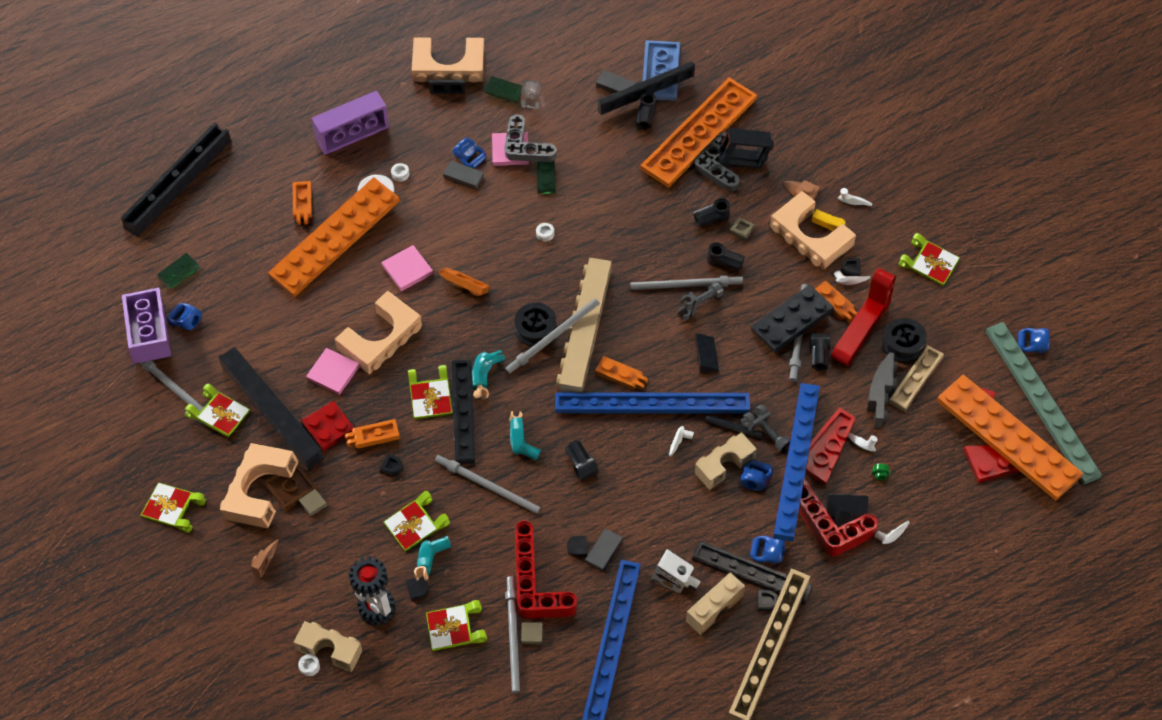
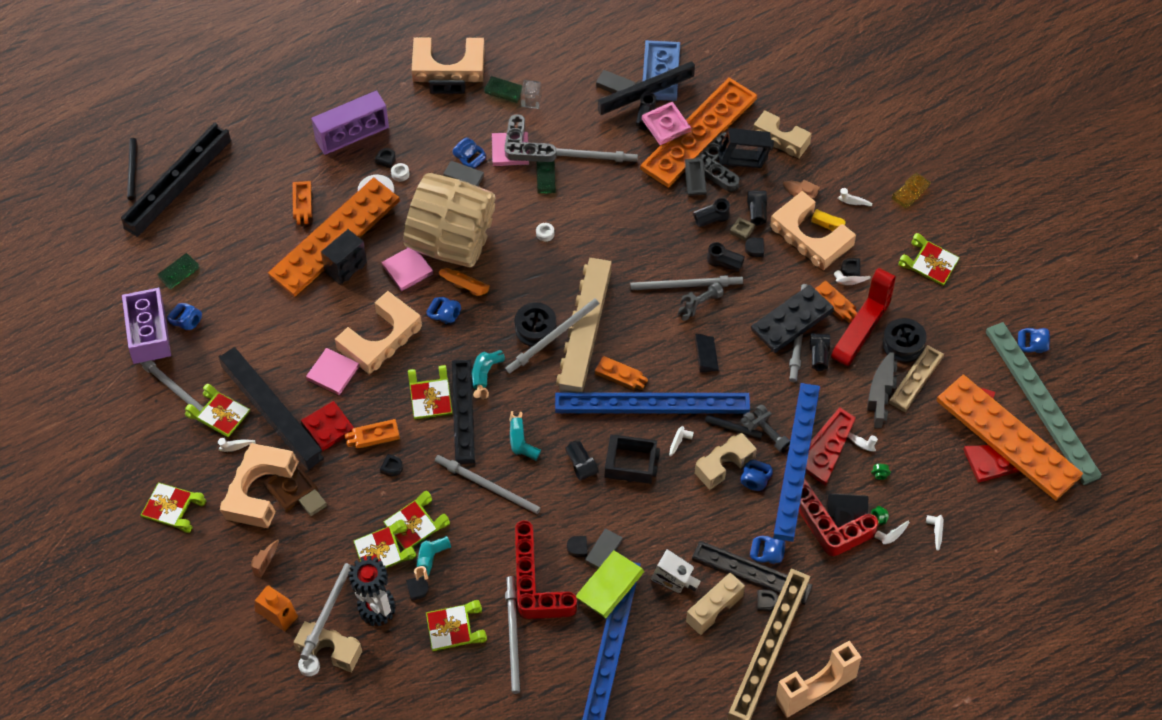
(131, 169): none -> black bar
(233, 445): none -> white bar
(272, 605): none -> orange torso
(312, 640): none -> light grey bar
(344, 257): none -> black brick
(384, 546): none -> flag
(385, 157): none -> black tile
(448, 311): none -> blue piece
(449, 219): none -> tan wheel
(531, 633): dark tan tile -> none
(609, 584): none -> lime tile
(619, 156): none -> light grey bar
(631, 444): none -> black window
(666, 123): none -> bright pink tile
(695, 176): none -> dark grey tile
(755, 247): none -> black tile
(757, 202): none -> black piece
(792, 142): none -> tan arch
(795, 694): none -> light nougat arch
(881, 514): none -> green plate
(911, 190): none -> clear yellow slope
(938, 522): none -> white bar

